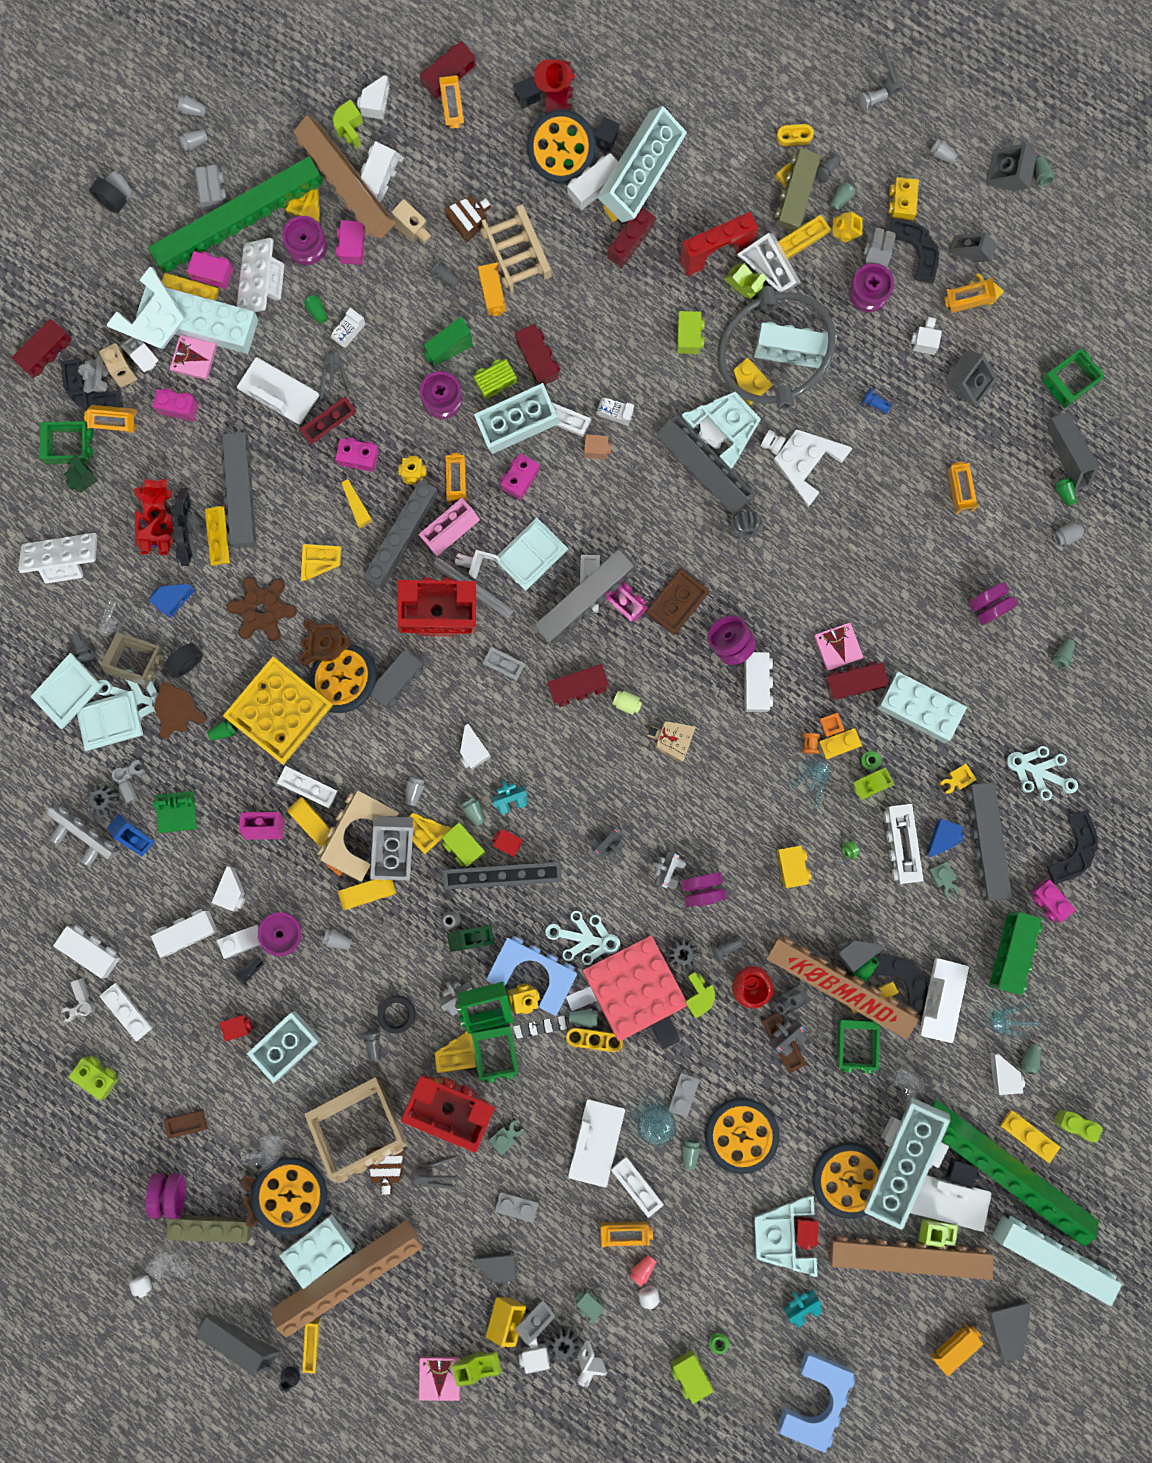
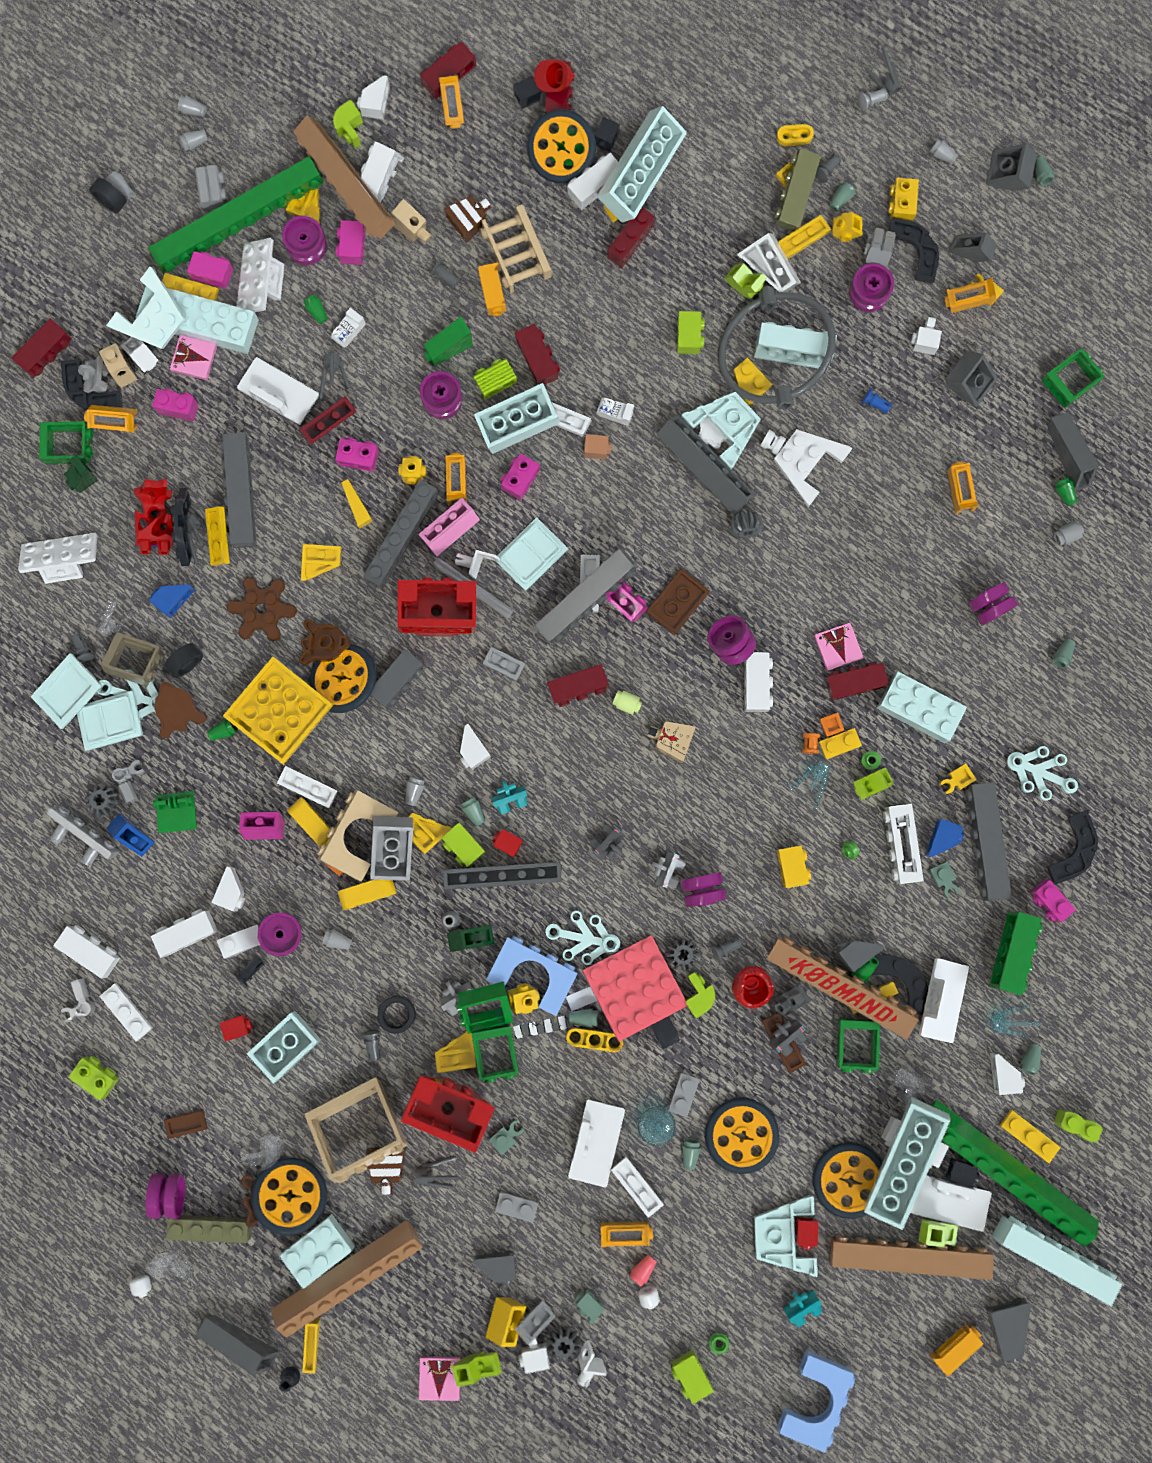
(739, 232): red arch -> none

